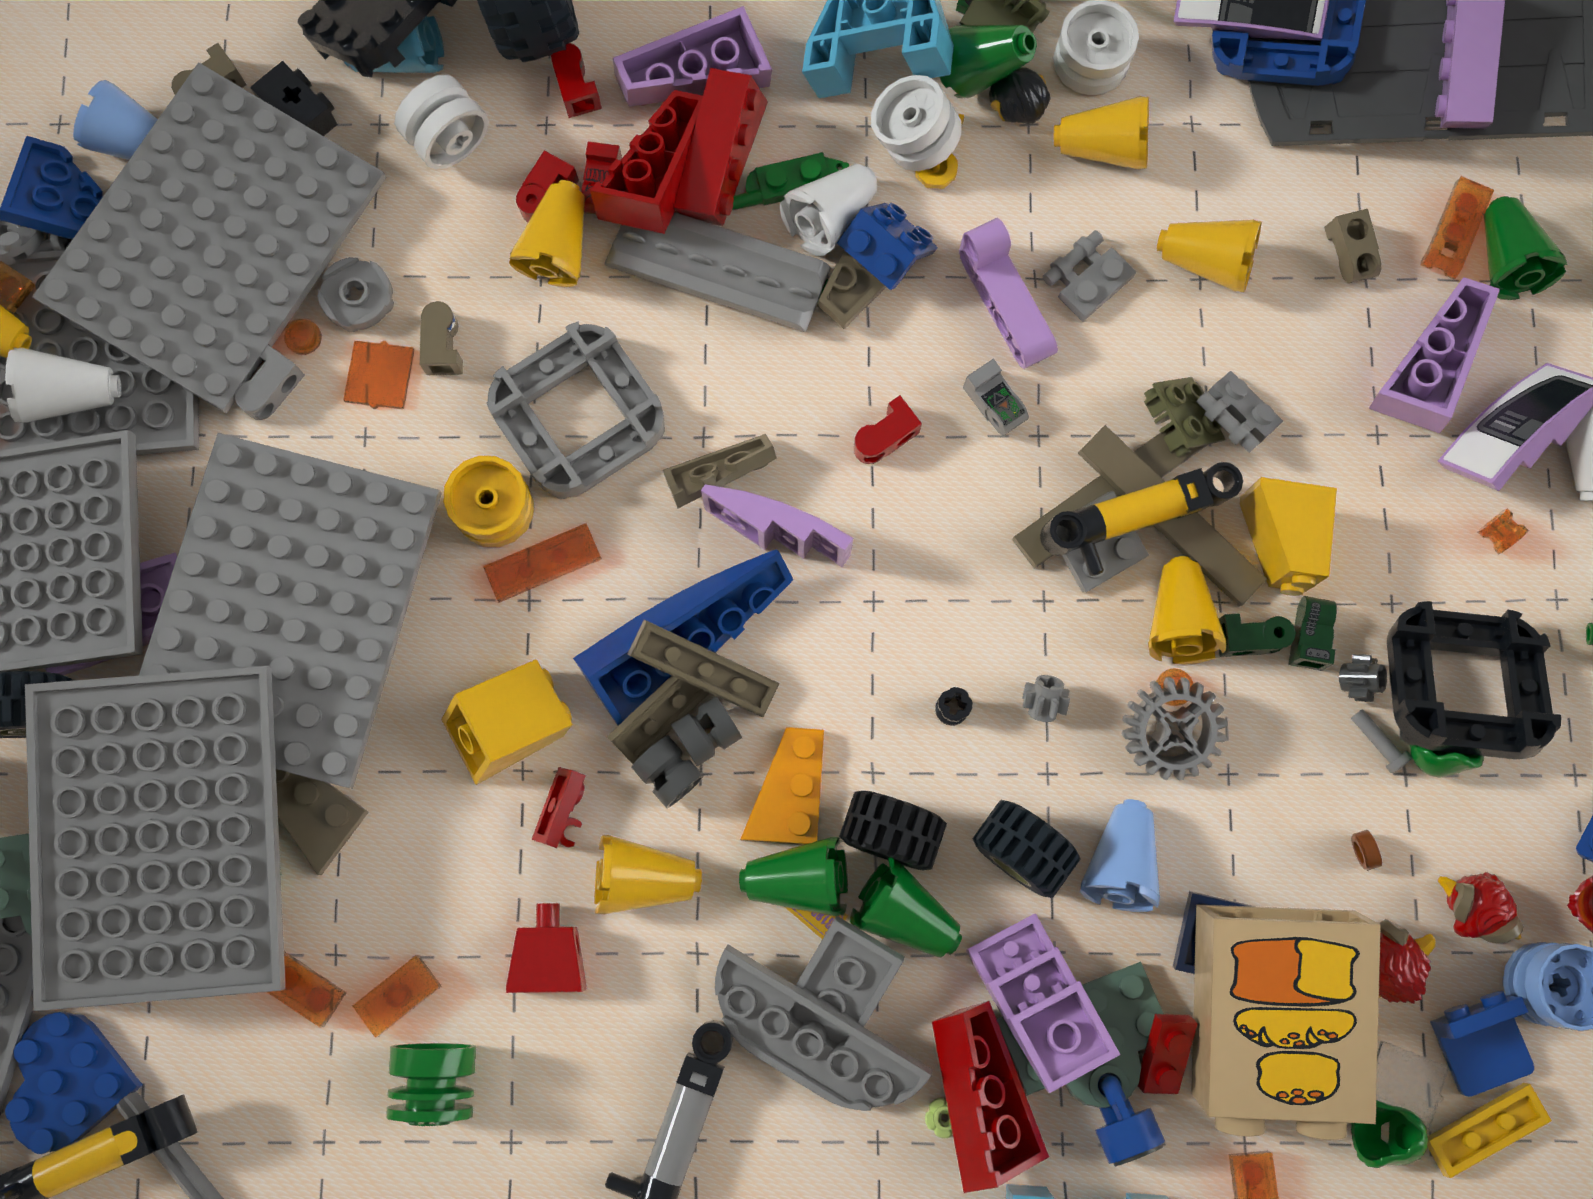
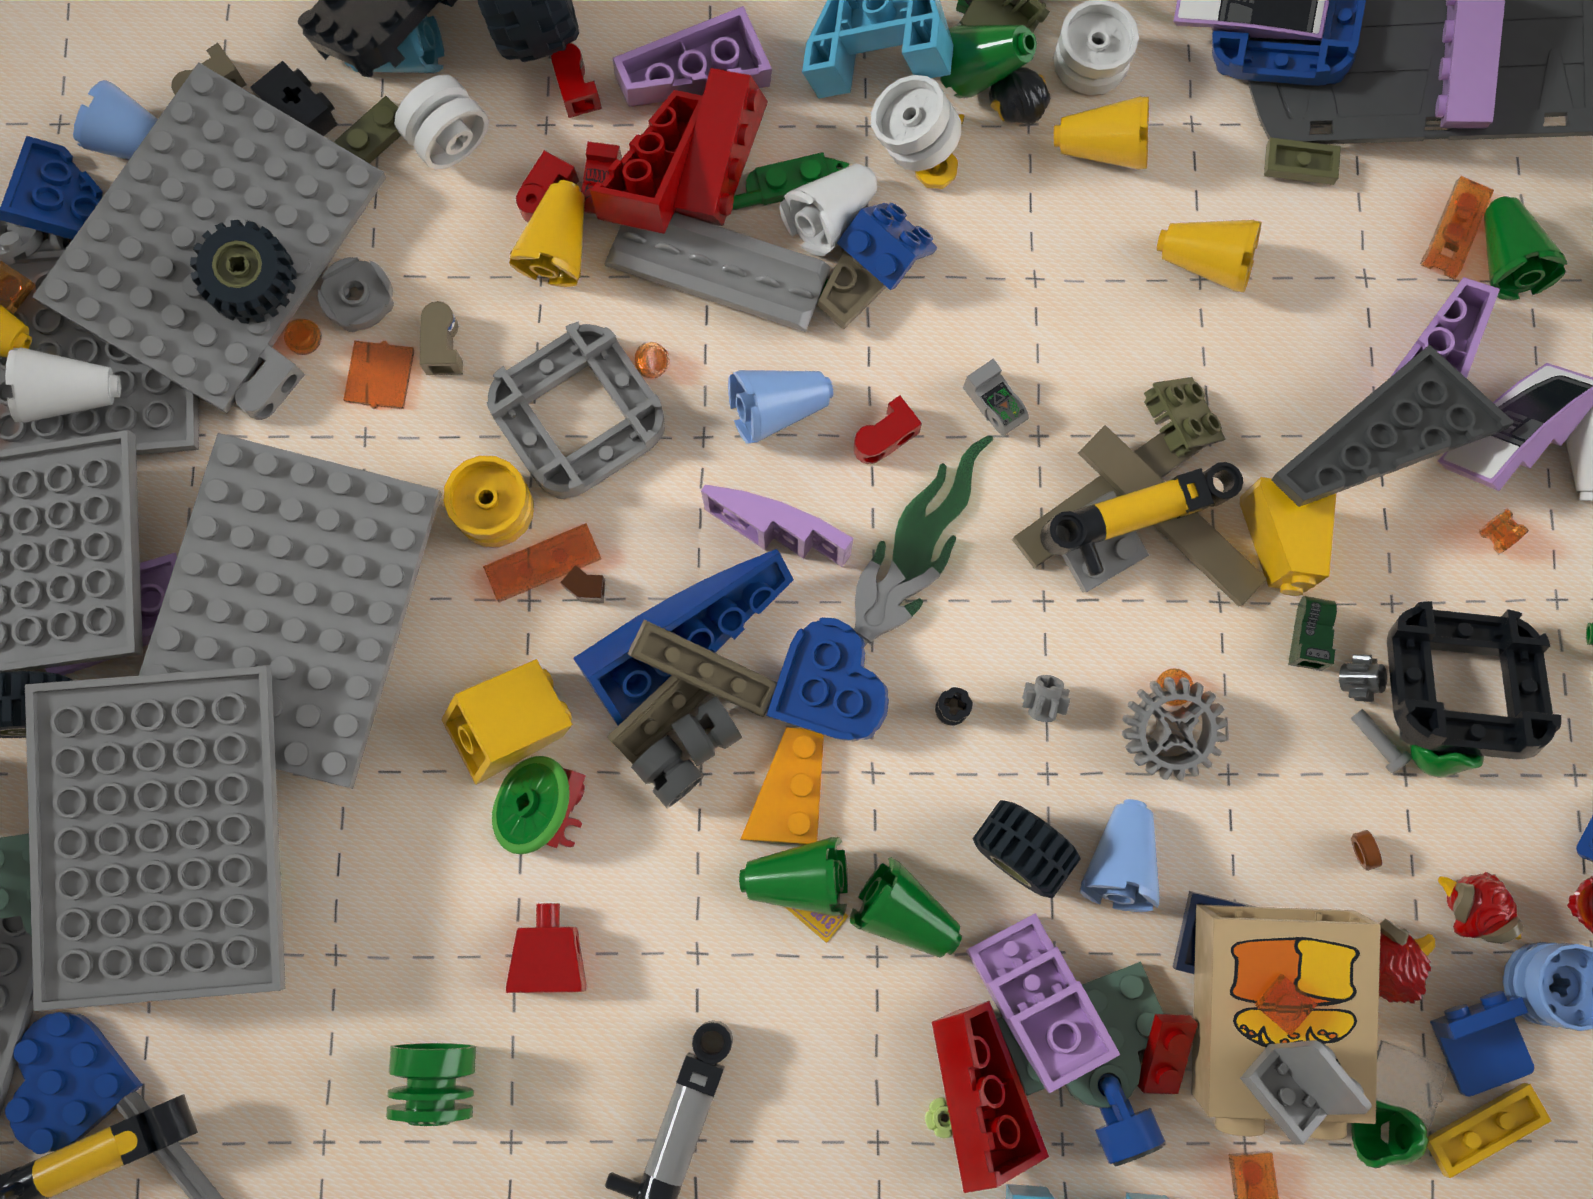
(243, 271): none -> black wheel
(308, 992): clear orange plate -> none
(316, 817): dark tan wing -> none
(372, 132): none -> olive plate
(396, 996): clear orange plate -> none
(530, 805): none -> green wheel
(583, 586): none -> reddish brown piece
(641, 877): yellow cone -> none
(651, 360): none -> clear orange plate
(718, 468): dark tan wing -> none
(775, 399): none -> light blue cone
(818, 1025): light grey plate -> none
(827, 685): none -> blue plate
(893, 829): black tyre -> none
(911, 565): none -> clear green piece
(1006, 297): lavender beam -> none
(1094, 285): light grey plate -> none
(1185, 616): yellow cone -> none
(1239, 411): light grey plate -> none
(1255, 638): dark green leg -> none
(1285, 1004): none -> clear orange plate
(1302, 161): none -> olive plate
(1302, 1086): none -> light grey bracket
(1355, 245): dark tan leg -> none
(1403, 422): none -> dark grey wing

